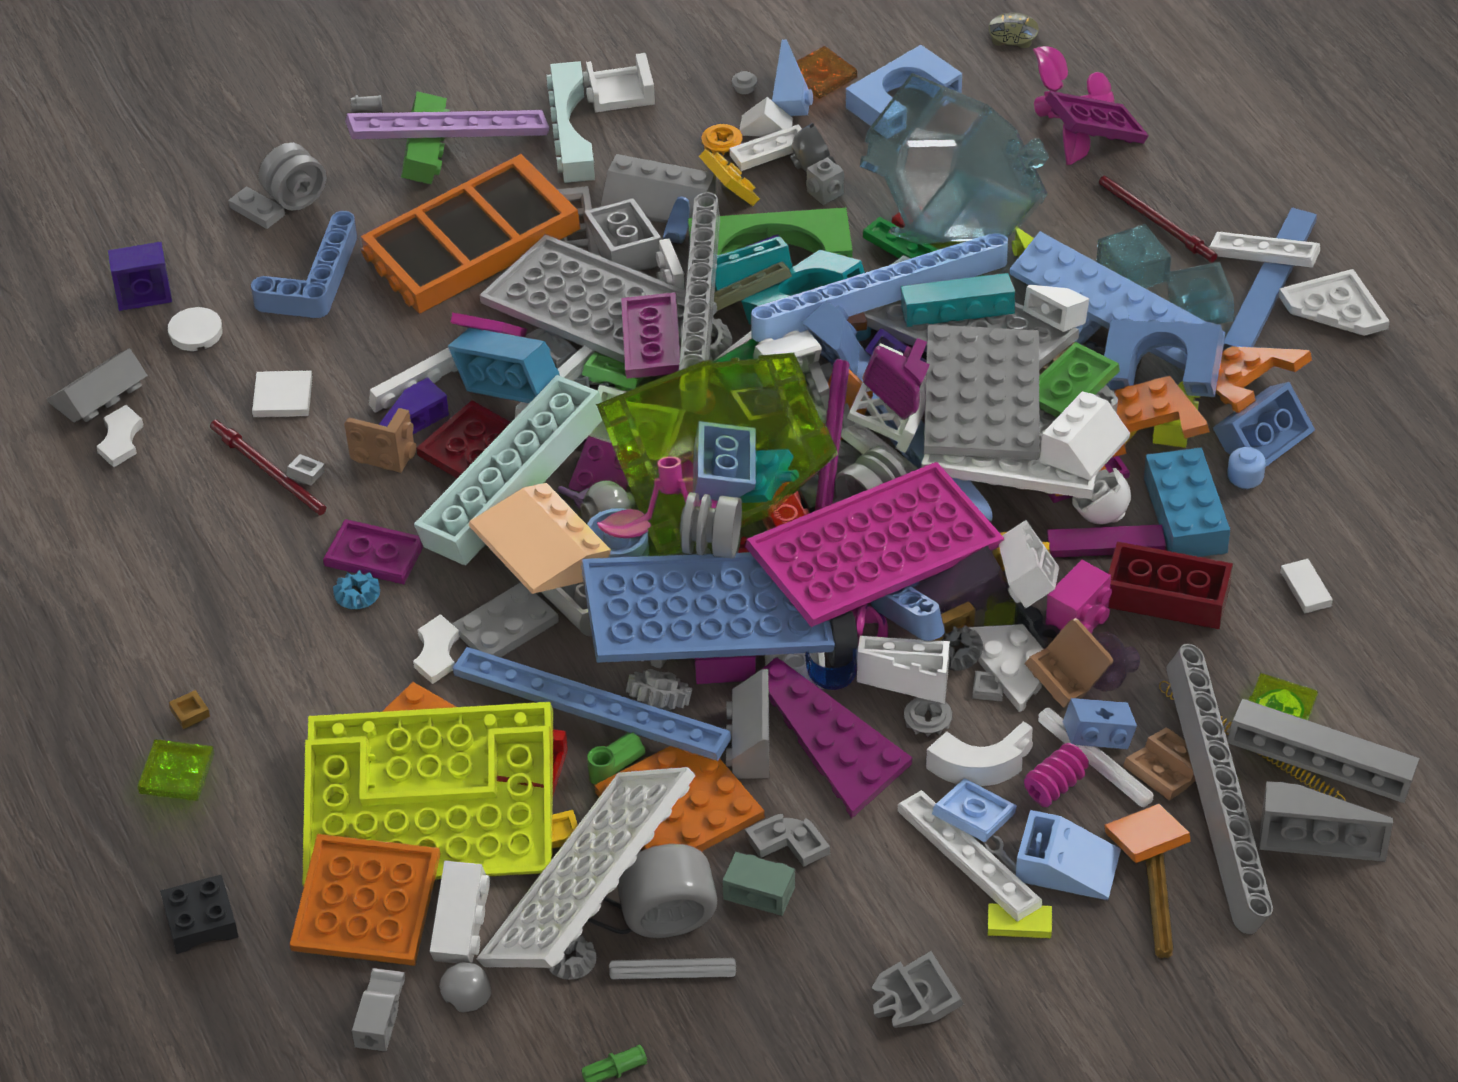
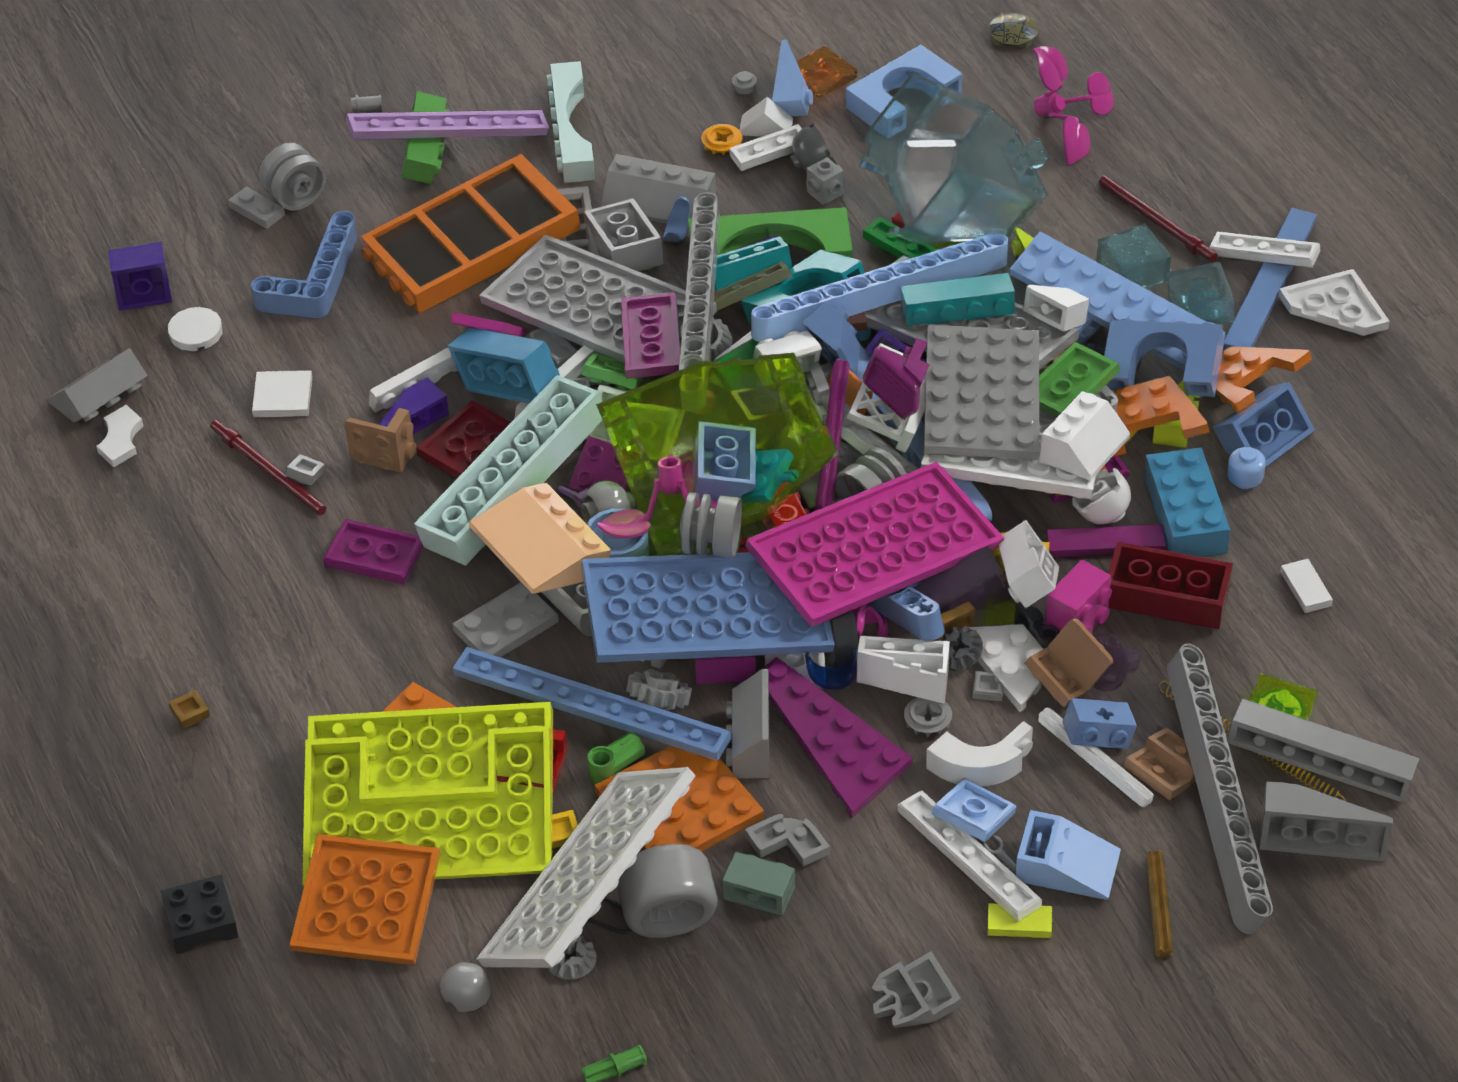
(176, 770): clear neon green plate -> none
(350, 597): dark azure gear -> none
(378, 1010): light grey piece -> none
(437, 639): white tile -> none
(459, 912): white wedge -> none
(620, 87): white panel -> none
(669, 265): white plate -> none
(672, 968): light grey axle -> none
(730, 176): yellow plate -> none
(1056, 774): dark pink piece -> none
(1096, 117): magenta plate -> none
(1147, 833): orange tile -> none

